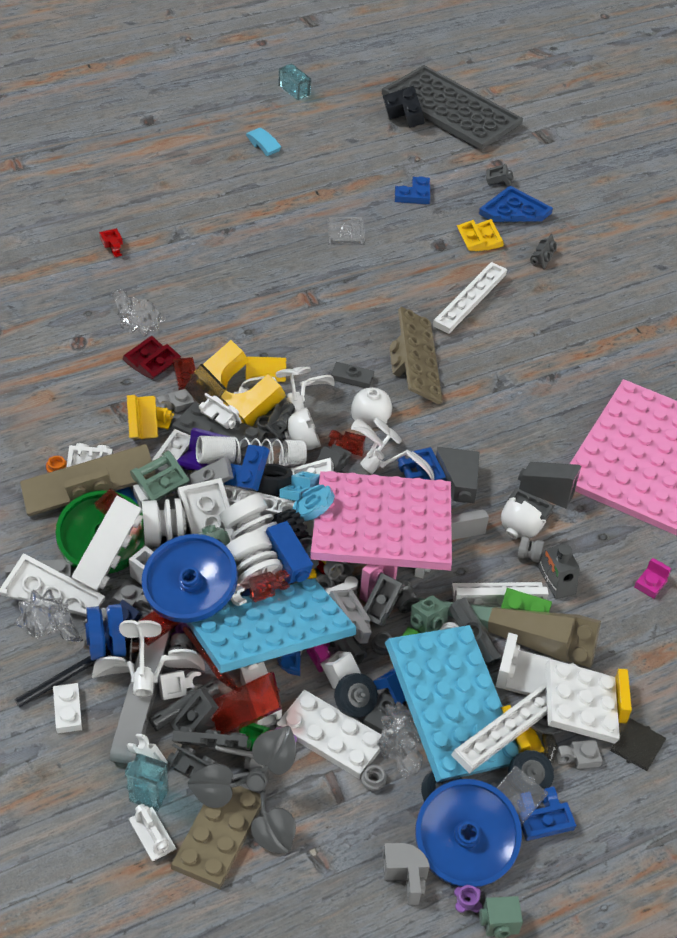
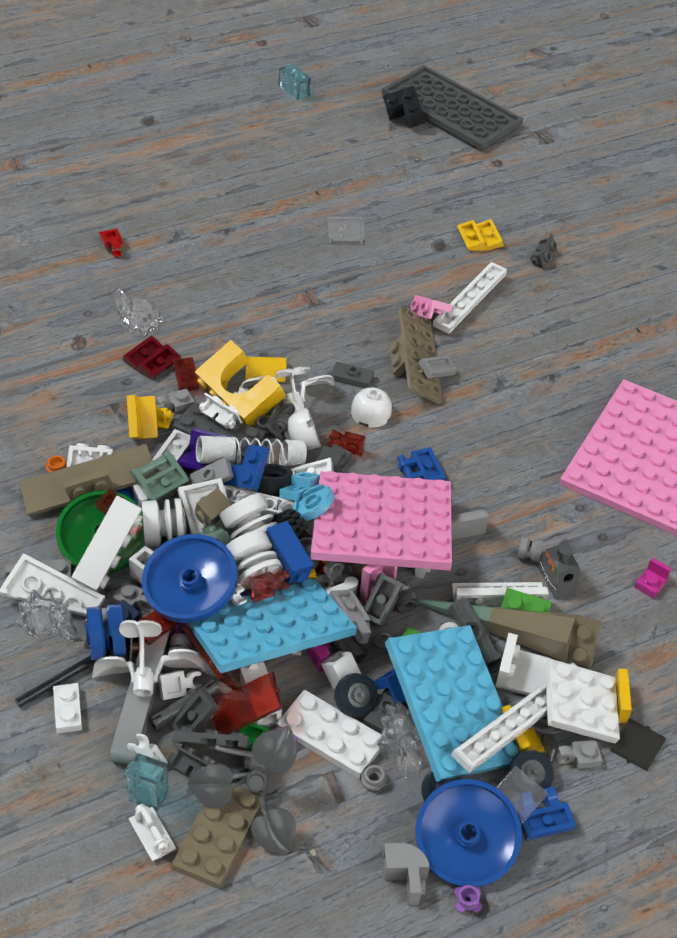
(204, 382): clear smoke piece -> none
(211, 506): none -> dark tan brick
(264, 140): medium azure slope -> none
(290, 663): blue tile -> none
(375, 457): white plant -> none
(418, 193): blue plate -> none
(425, 307): none -> bright pink bracket
(429, 614): sand green brick -> none
(437, 366): none -> light grey tile
(462, 470): dark grey slope -> none
(499, 174): dark grey bracket -> none
(501, 916): sand green brick -> none
(515, 206): blue plate -> none
(521, 519): white cylinder -> none
(544, 507): dark grey plate -> none
(550, 481): dark grey slope -> none

